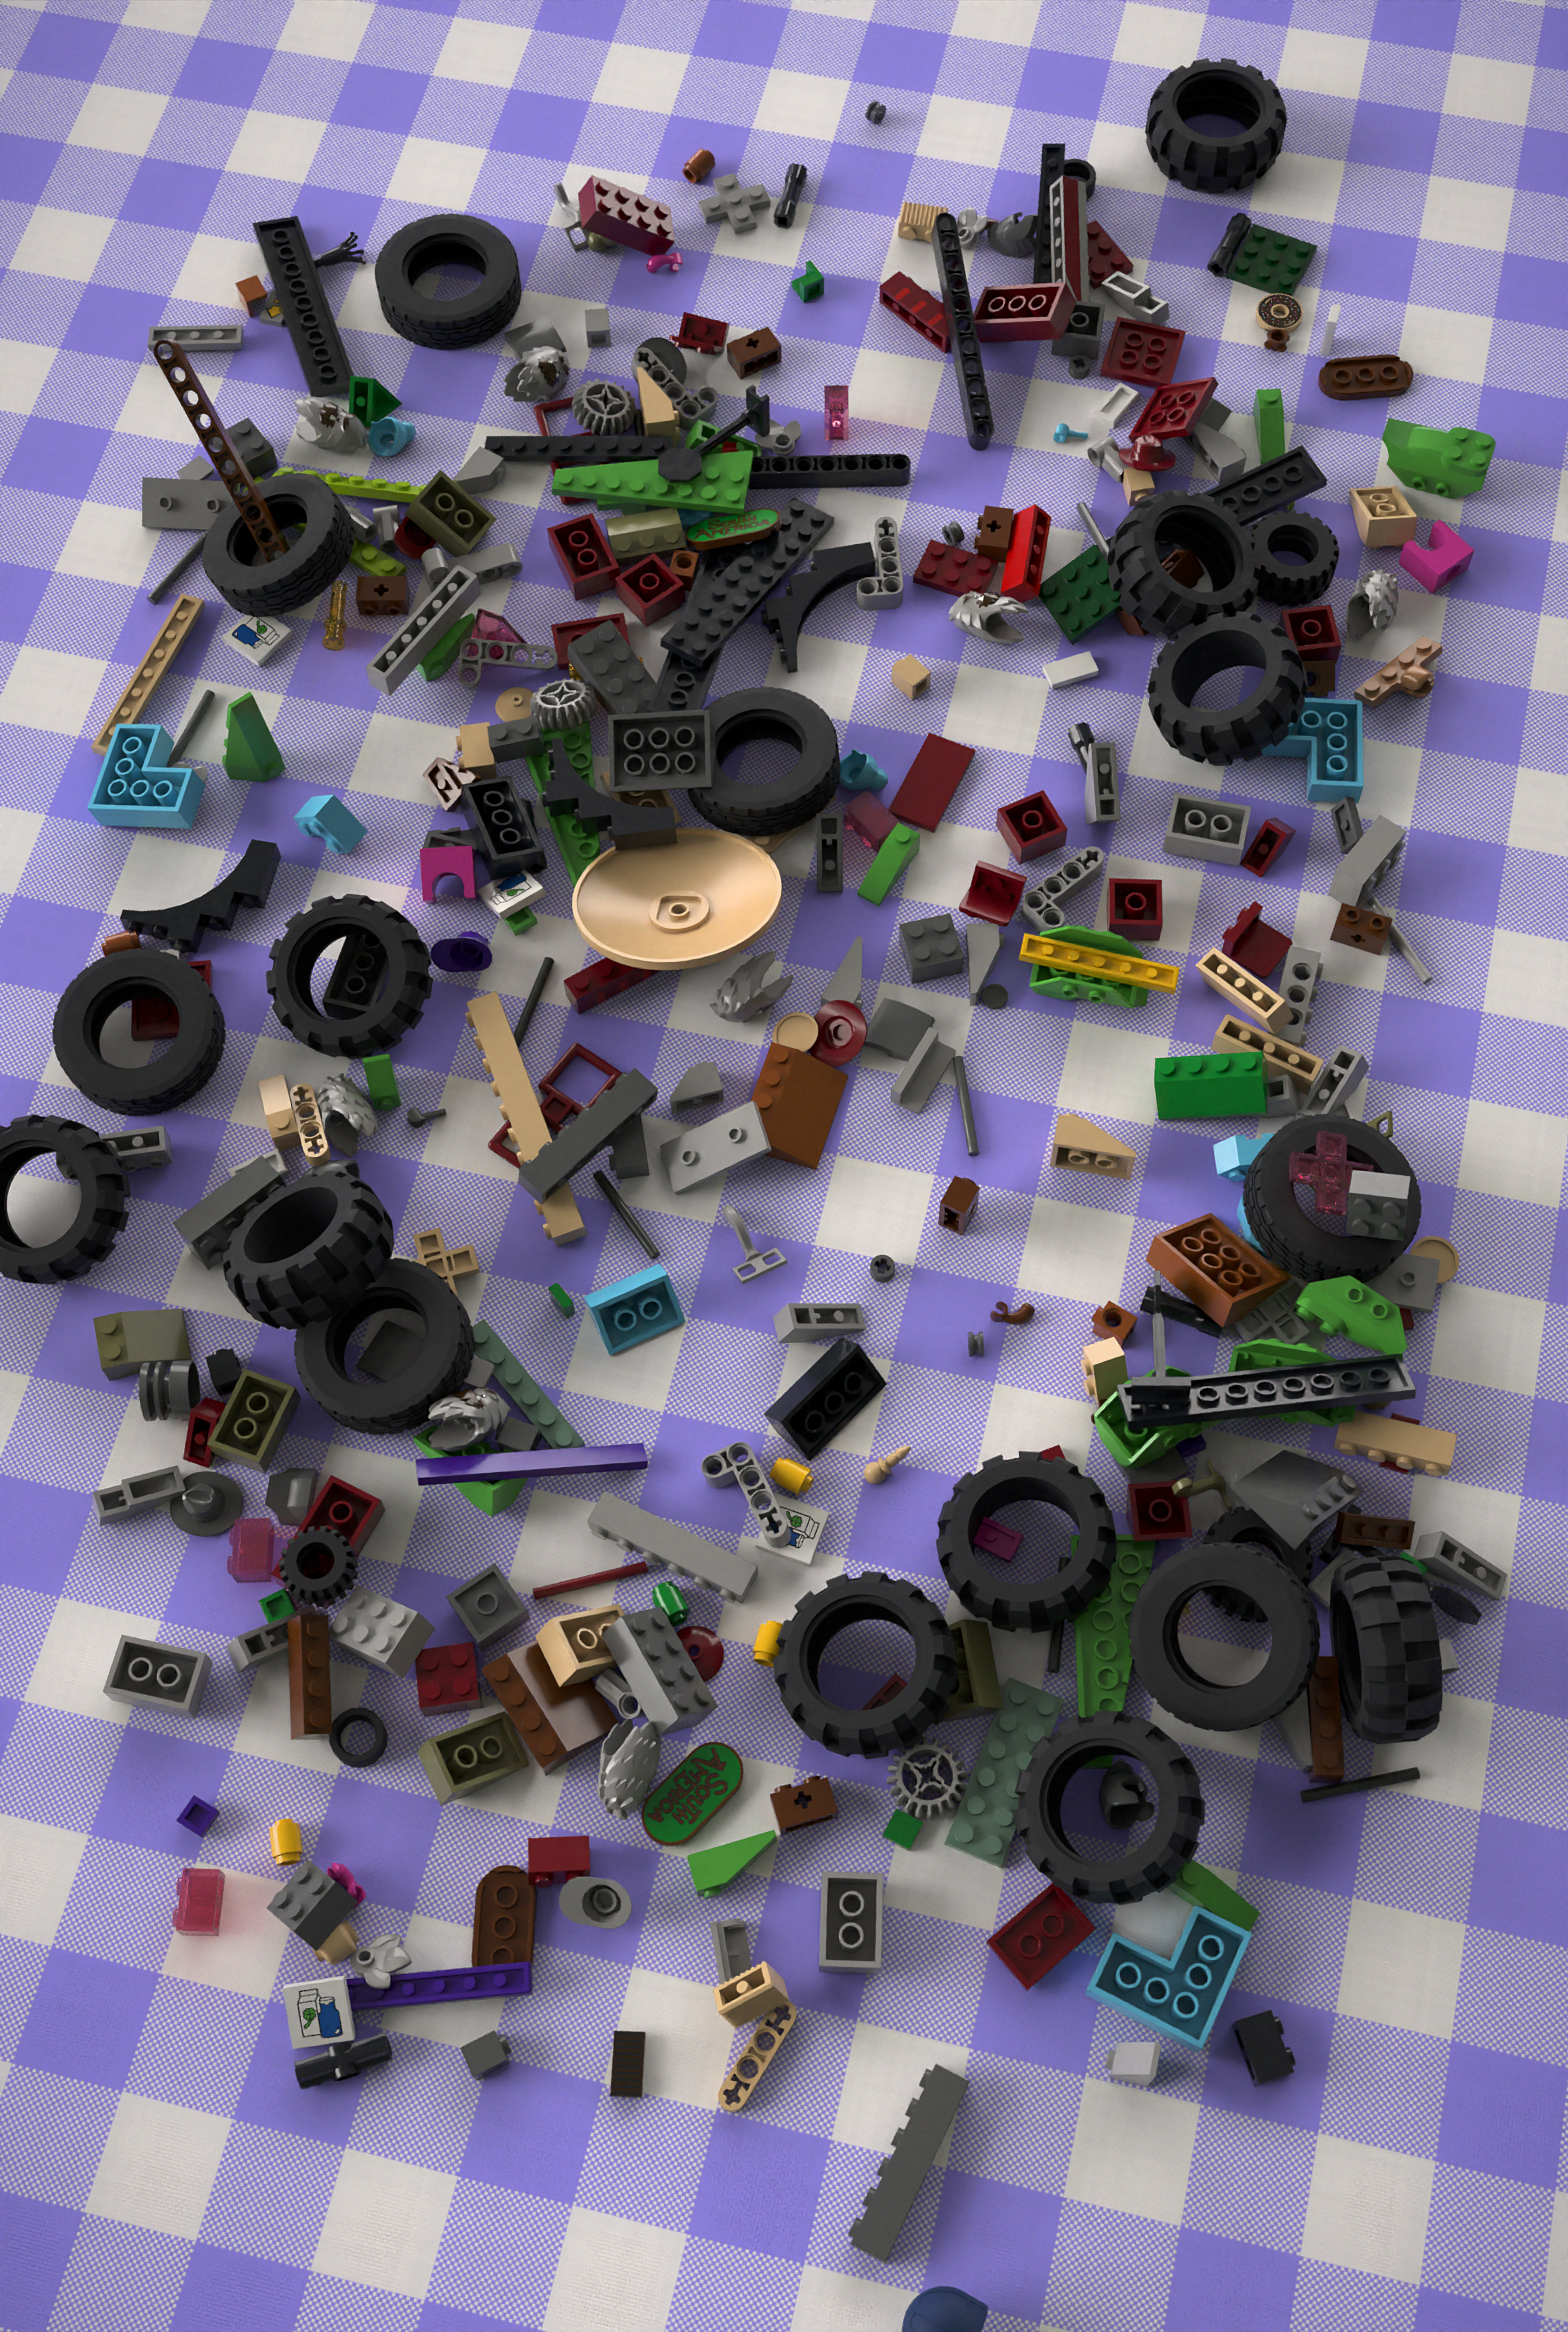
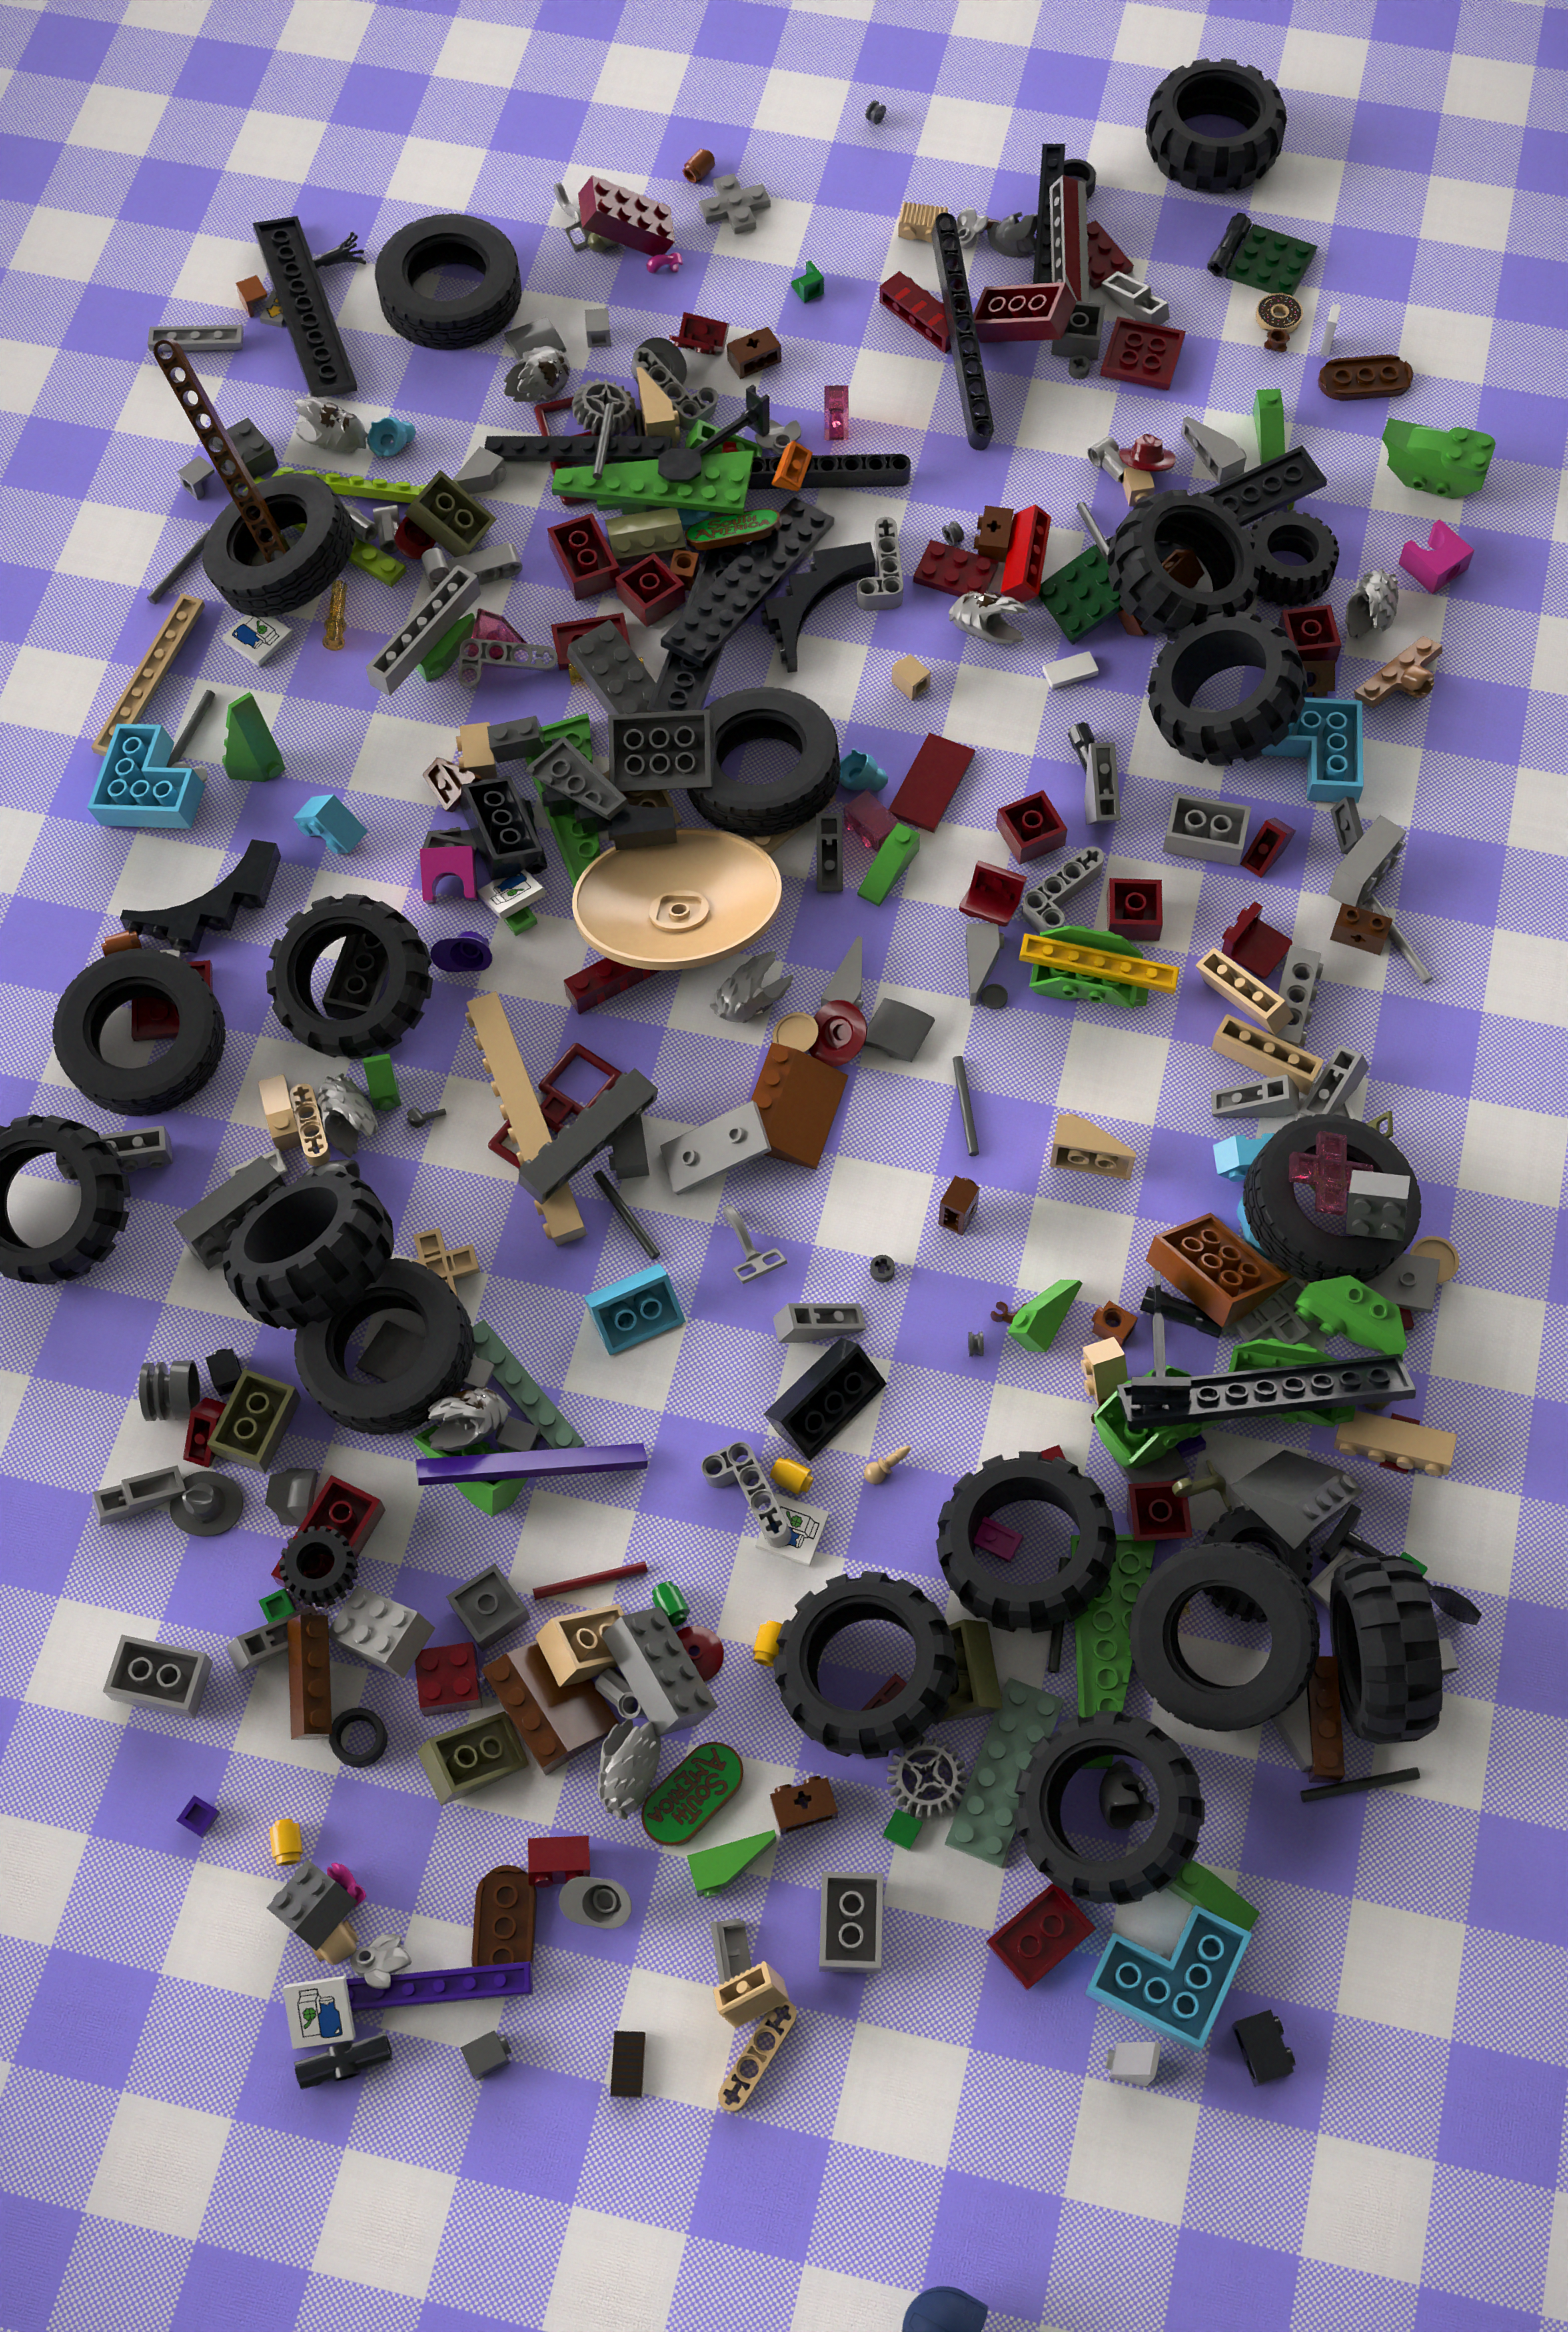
(140, 1337): olive slope -> none
(182, 502): light grey plate -> none
(199, 1902): clear pink brick -> none
(252, 1550): clear pink brick -> none
(370, 400): green slope -> none
(383, 595): reddish brown brick -> none
(514, 704): tan piece -> none
(533, 1000): pearl dark grey bar -> none
(561, 1300): green tile -> none
(564, 704): light grey gear -> none
(577, 778): none -> dark grey wing
(603, 441): none -> dark grey bar
(672, 1547): light grey brick -> none
(697, 1088): light grey slope -> none
(792, 467): none -> orange slope
(794, 183): black axle -> none
(909, 2164): dark grey brick -> none
(922, 1072): light grey panel -> none
(931, 948): dark grey brick -> none
(1040, 1318): none -> bright green slope
(1063, 431): medium azure hand -> none
(1116, 405): white tile -> none
(1174, 409): dark red plate -> none
(1211, 1085): green slope -> none
(1214, 414): light grey panel -> none
(1374, 1530): reddish brown plate -> none
(1382, 516): tan slope -> none
(1459, 1565): light grey slope -> none

